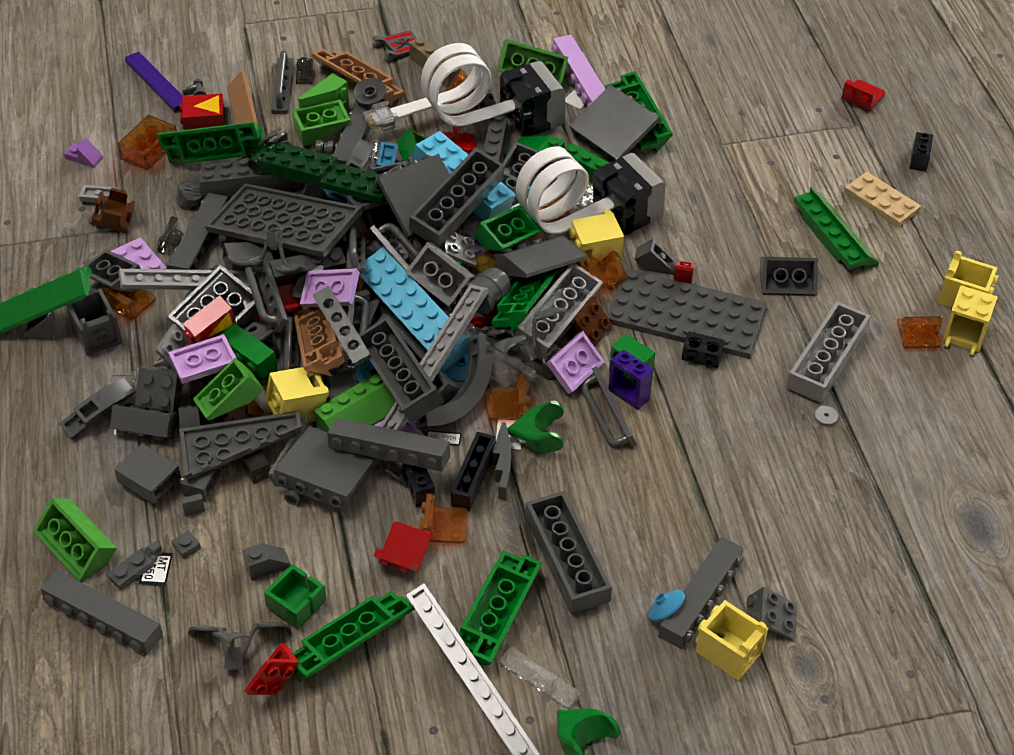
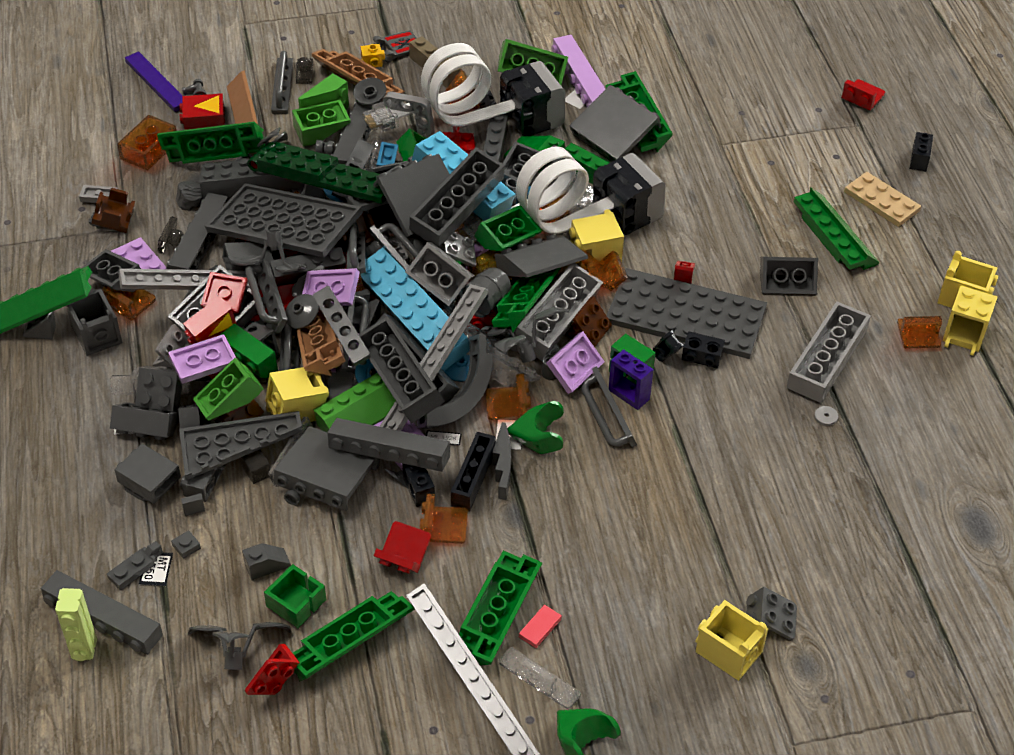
(74, 538): bright green slope -> none
(76, 624): none -> yellowish green brick
(84, 153): medium lavender slope -> none
(96, 406): dark grey slope -> none
(229, 287): none -> tile
(301, 311): none -> dark grey dish
(373, 55): none -> yellow brick
(395, 101): none -> light grey beam
(540, 626): none -> coral tile
(568, 552): dark grey brick -> none
(654, 258): dark grey slope -> none
(666, 605): dark azure dish -> none
(667, 346): none -> black piece
(702, 591): dark grey brick -> none

